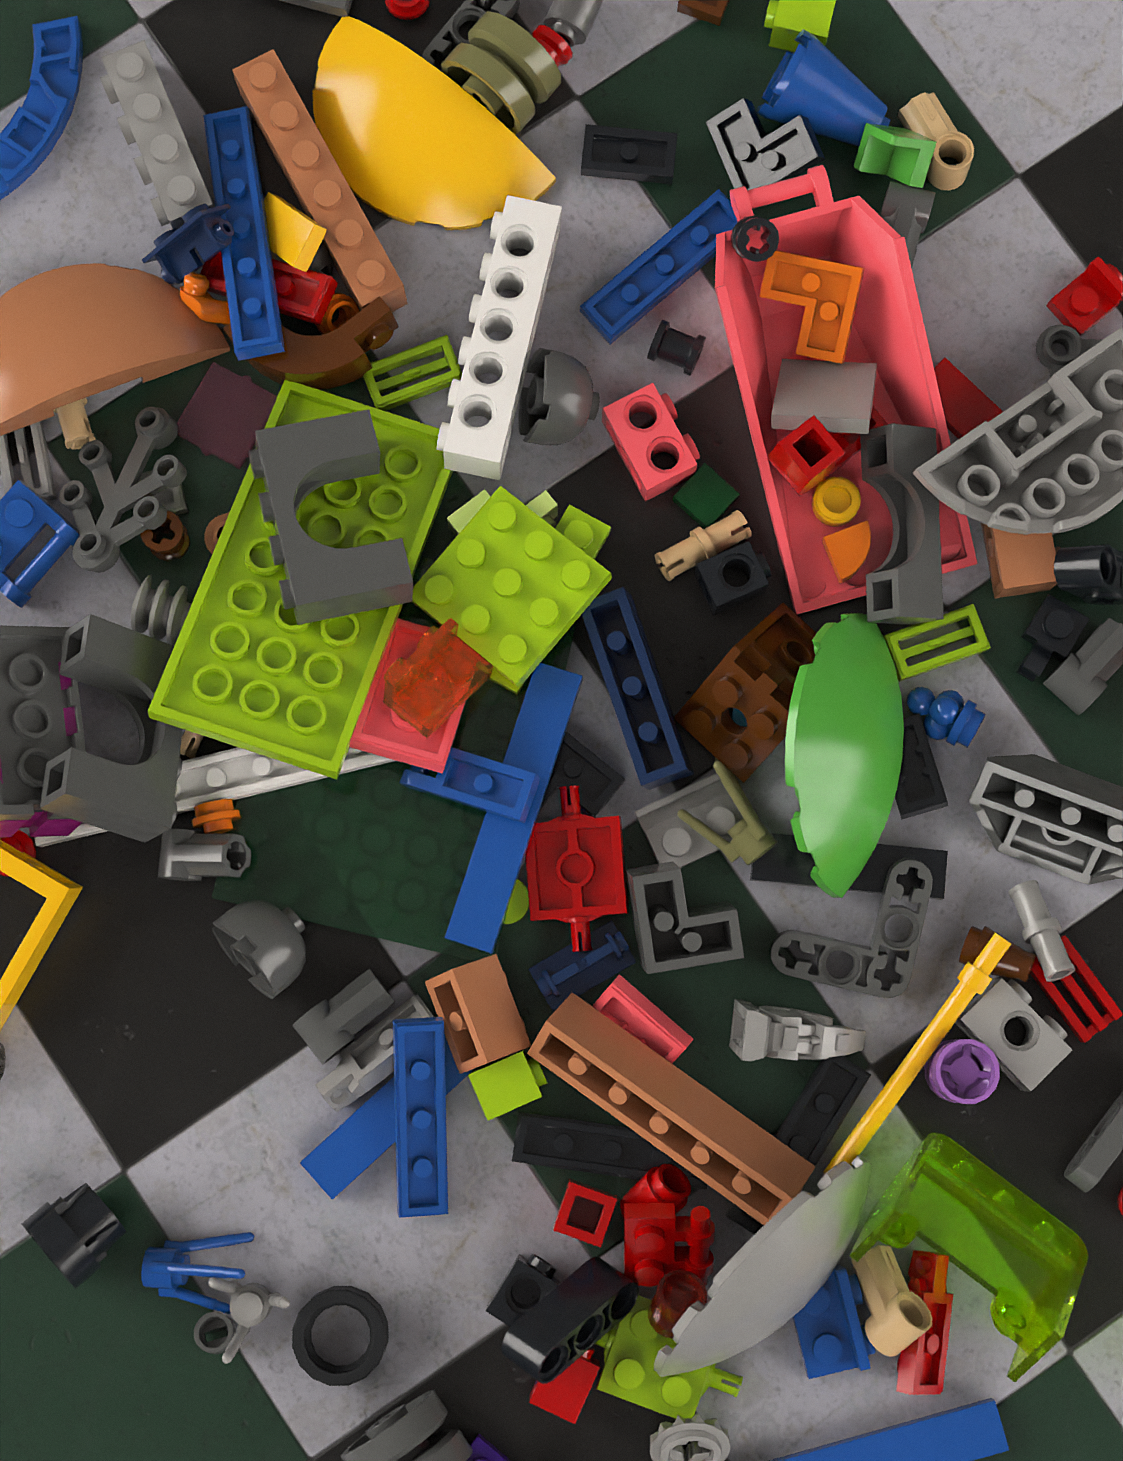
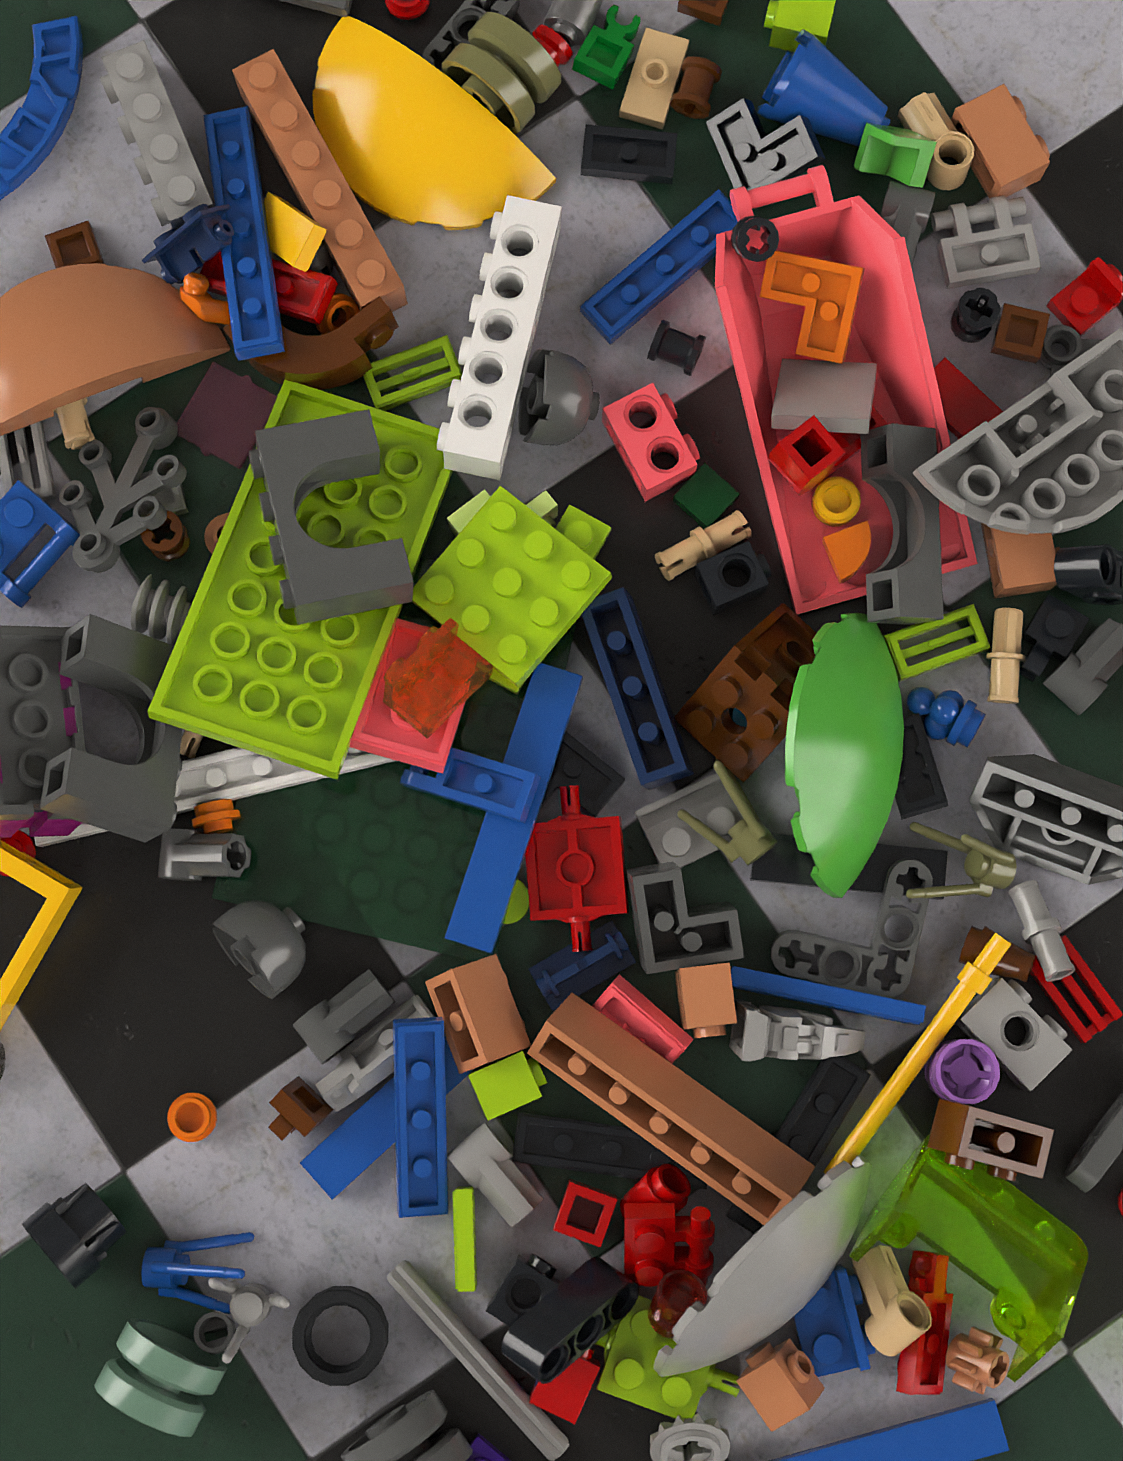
(74, 246): none -> reddish brown tile
(160, 1377): none -> sand green wheel
(192, 1117): none -> orange plate
(298, 1109): none -> reddish brown tile
(464, 1239): none -> lime tile
(478, 1360): none -> light grey axle
(487, 1165): none -> light grey piece
(607, 50): none -> green plate
(653, 78): none -> tan plate
(696, 87): none -> reddish brown bush
(706, 999): none -> nougat brick
(780, 1383): none -> nougat brick
(827, 996): none -> blue tile
(961, 316): none -> black bush
(977, 1360): none -> nougat gear
(983, 864): none -> olive plant
(988, 254): none -> light grey plate
(990, 1138): none -> reddish brown brick
(1004, 145): none -> nougat brick
(1005, 656): none -> tan axle
(1020, 333): none -> reddish brown tile

